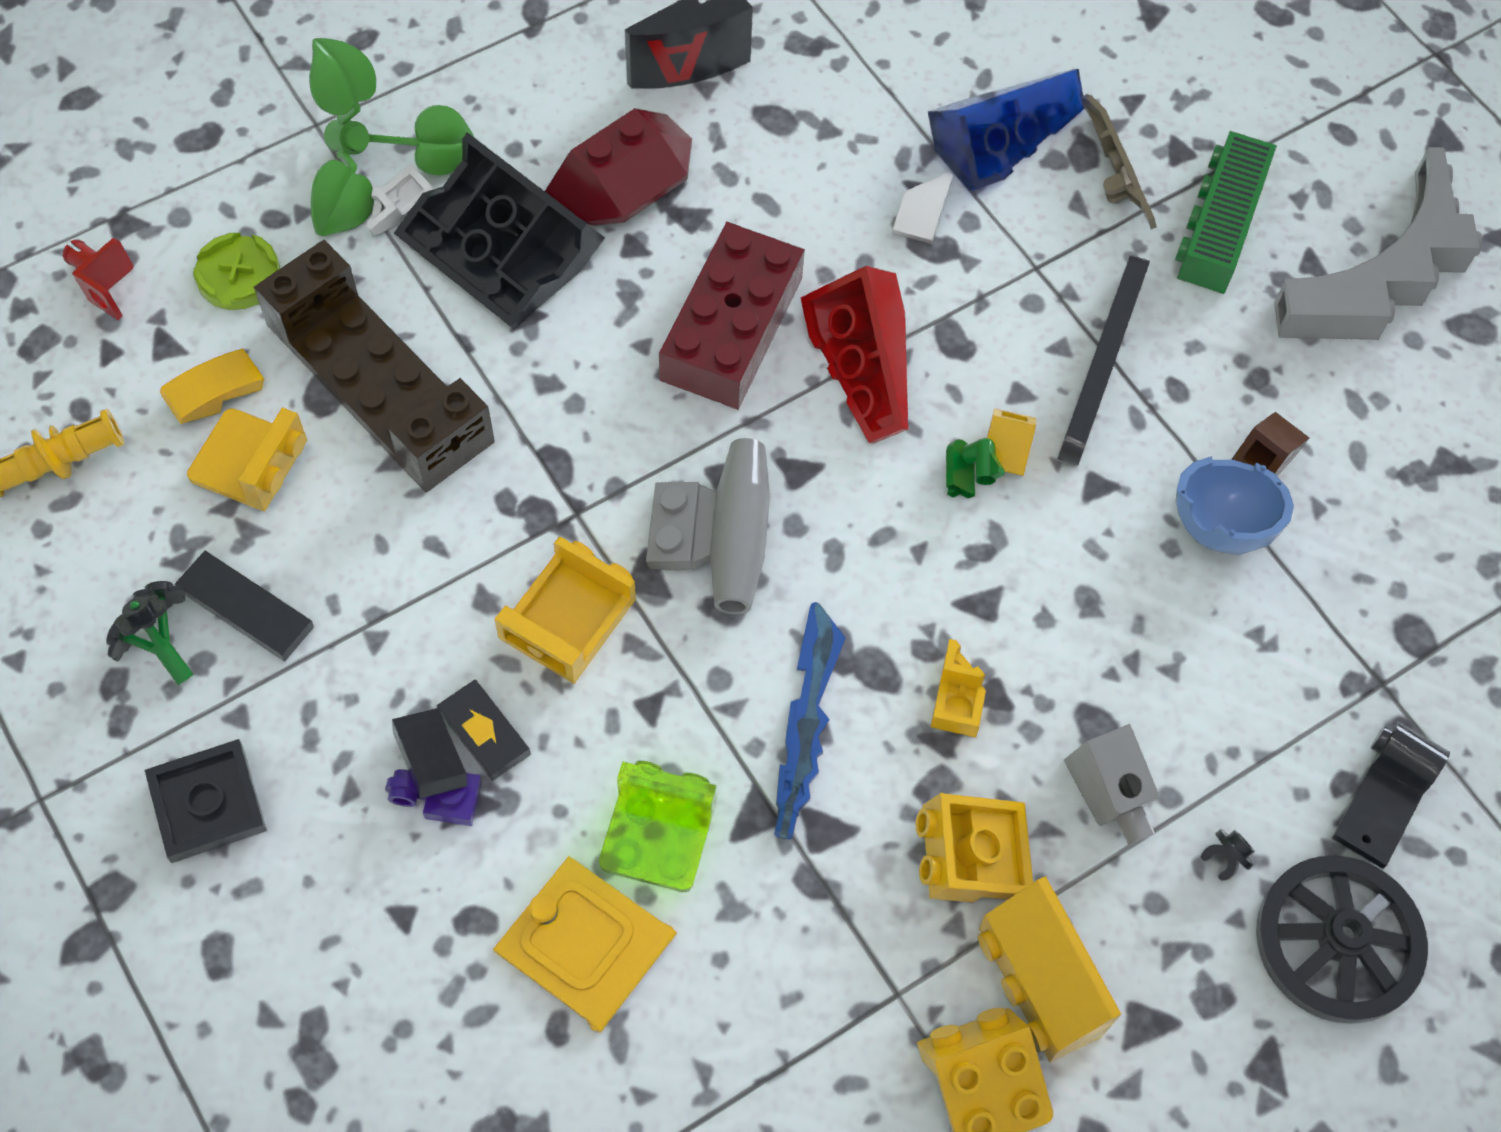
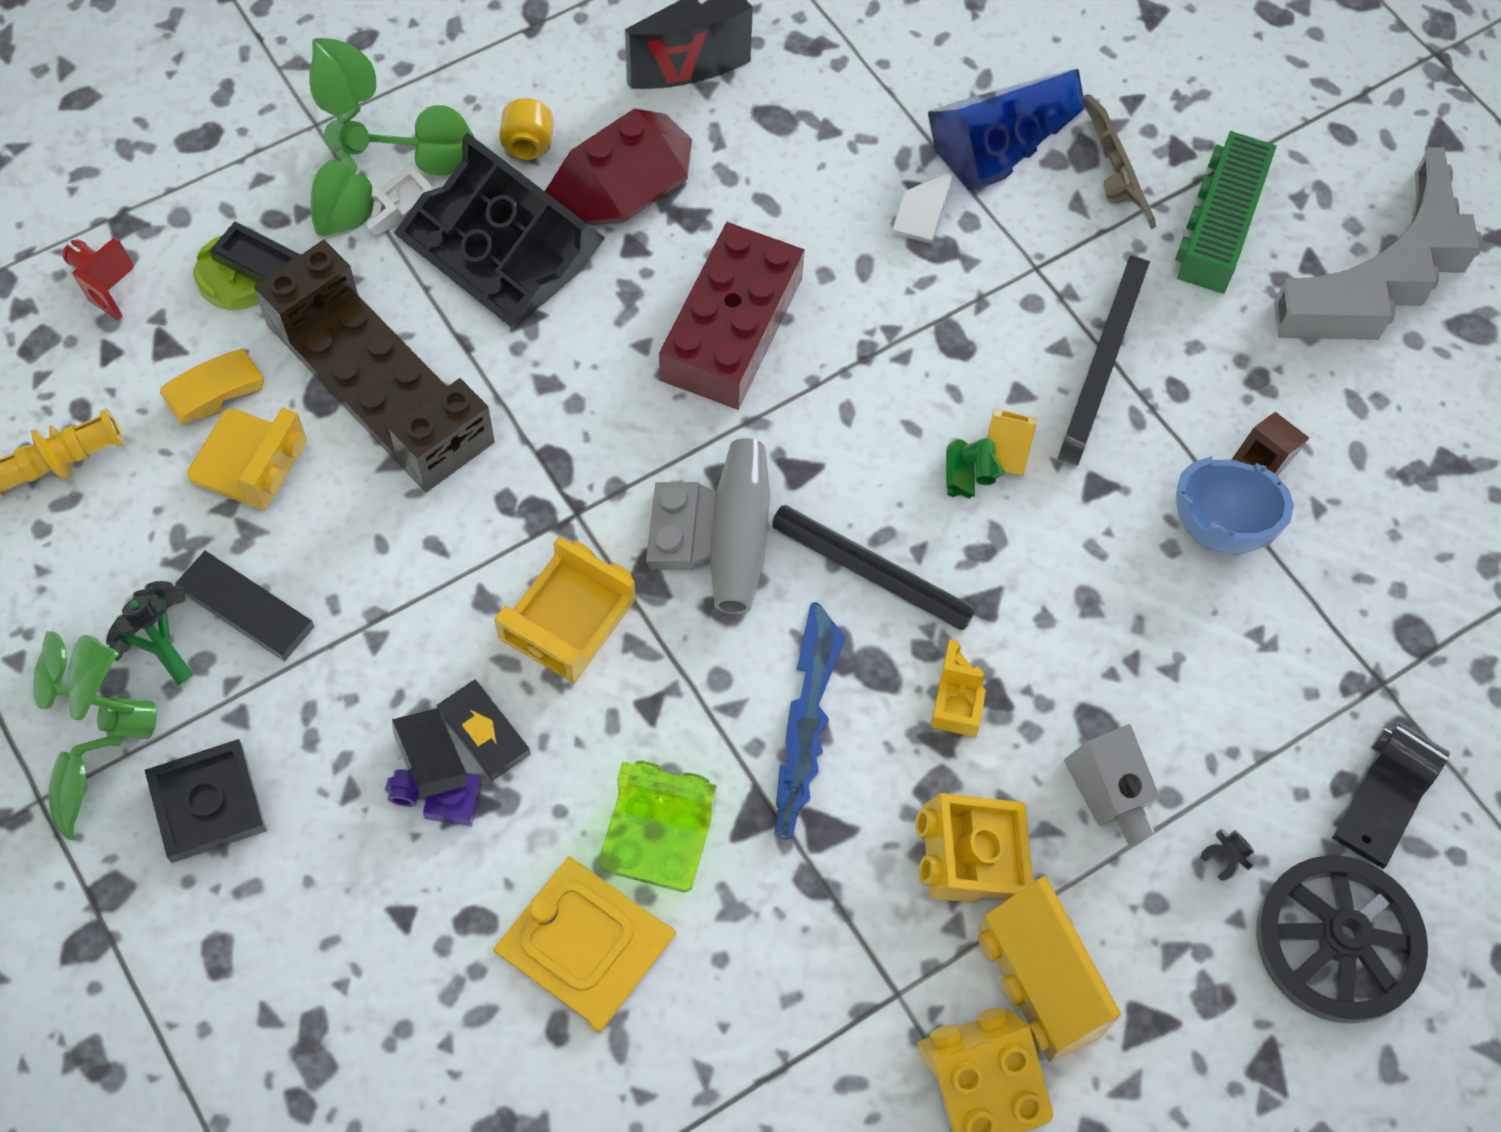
(116, 716): none -> bright green plant
(250, 253): none -> black tile
(526, 128): none -> yellow head
(863, 338): red wedge -> none
(873, 567): none -> black axle

